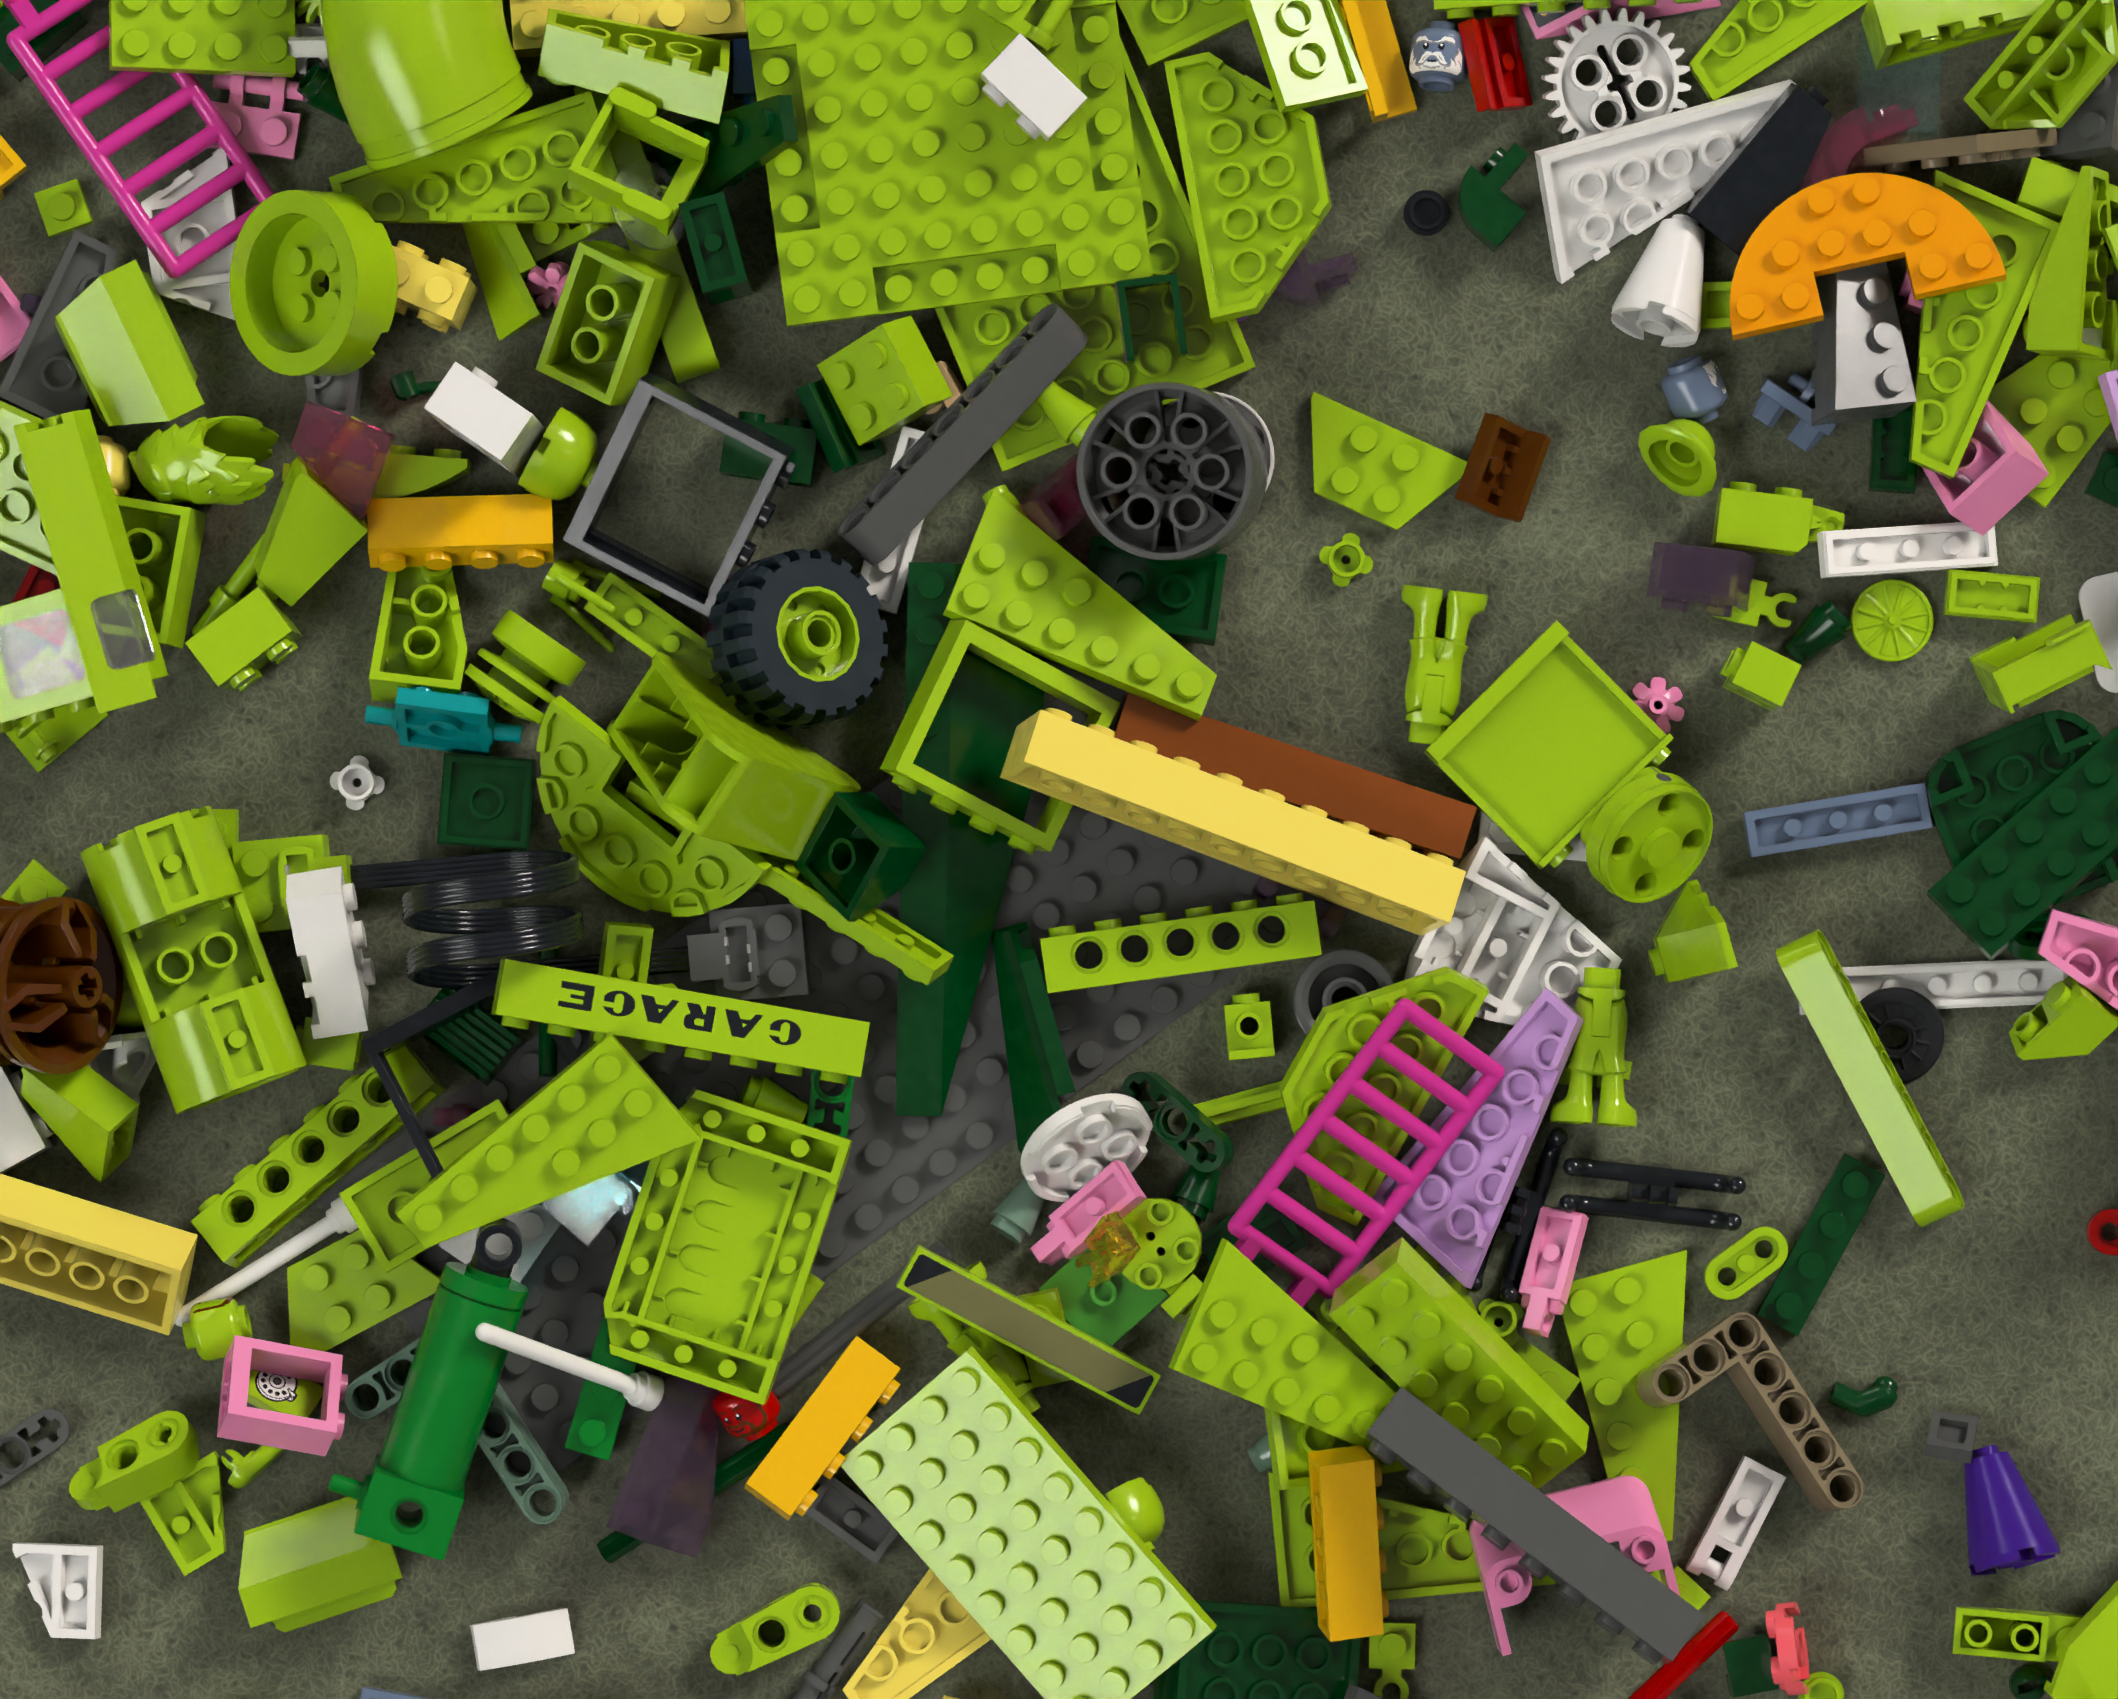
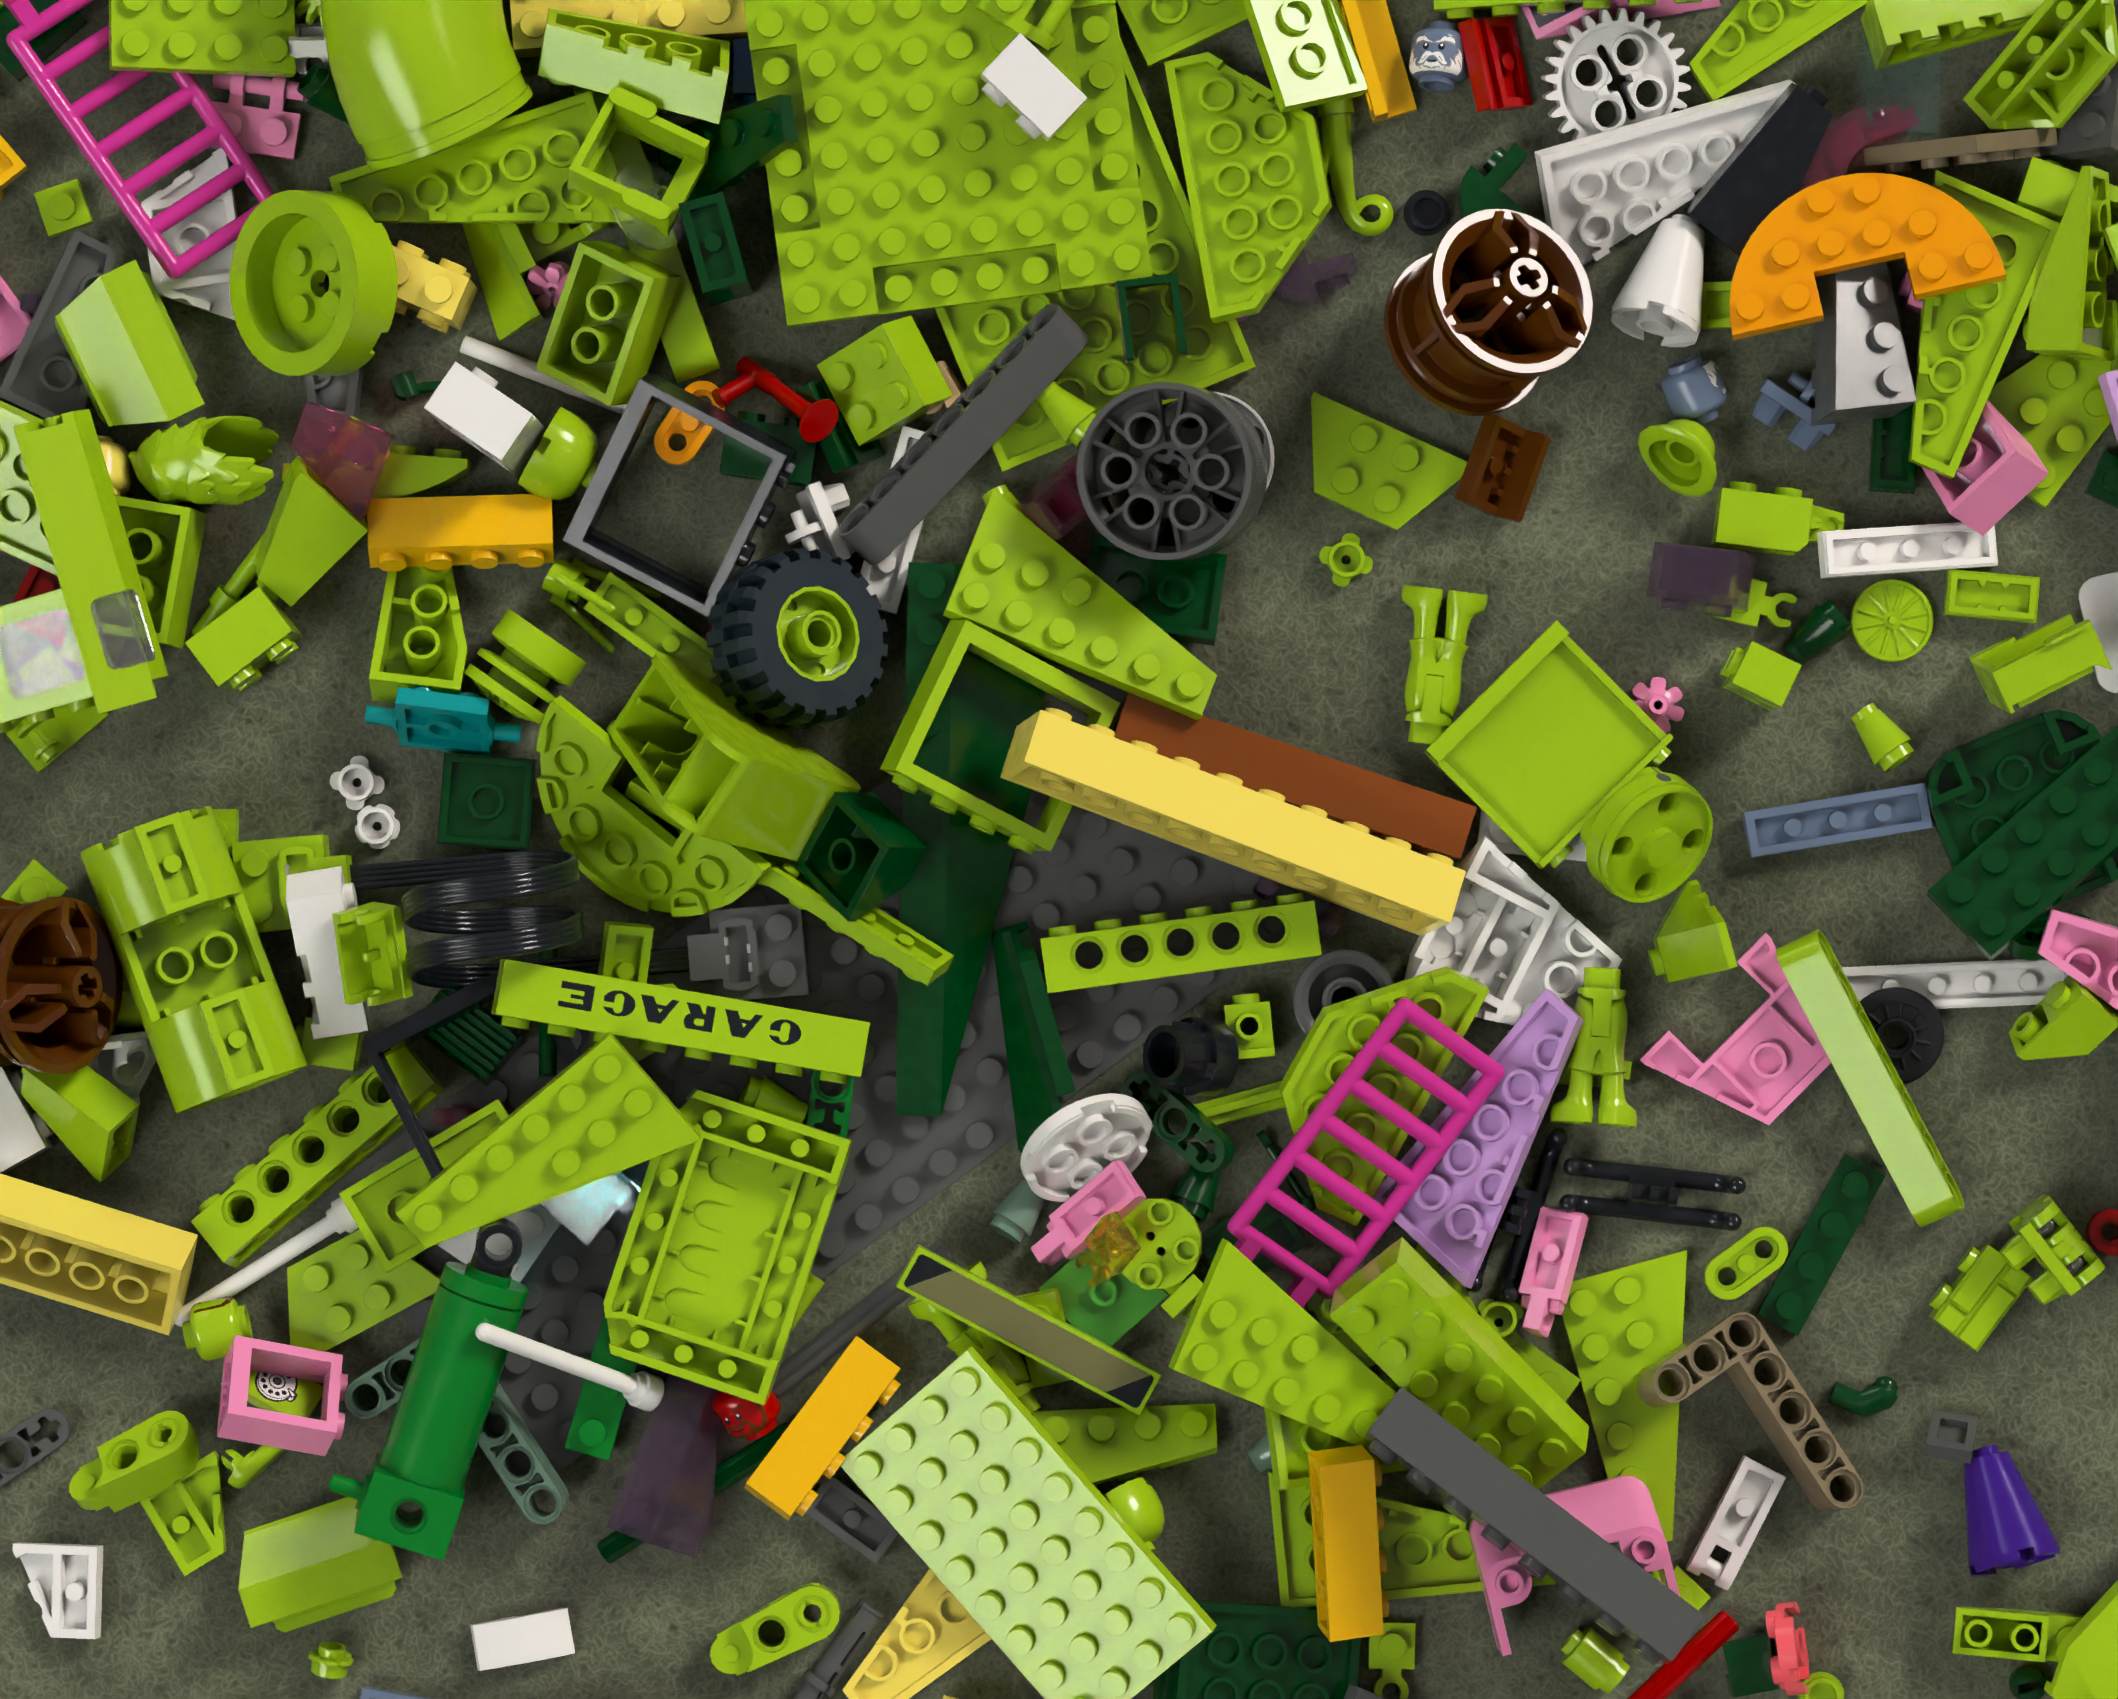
(330, 1660): none -> lime plate
(365, 831): none -> white plate
(372, 953): none -> lime hinge
(523, 367): none -> white bar
(683, 424): none -> light orange plate
(816, 418): none -> red piece
(816, 520): none -> white hips
(1122, 1443): none -> lime wing
(1192, 1056): none -> black piece
(1306, 1201): none -> dark green hinge
(1338, 162): none -> lime plant
(1521, 292): none -> reddish brown wheel
(1593, 1659): none -> lime brick
(1764, 1059): none -> bright pink wing
(1882, 738): none -> lime cone
(1978, 1296): none -> lime brick
(2056, 1245): none -> lime hips

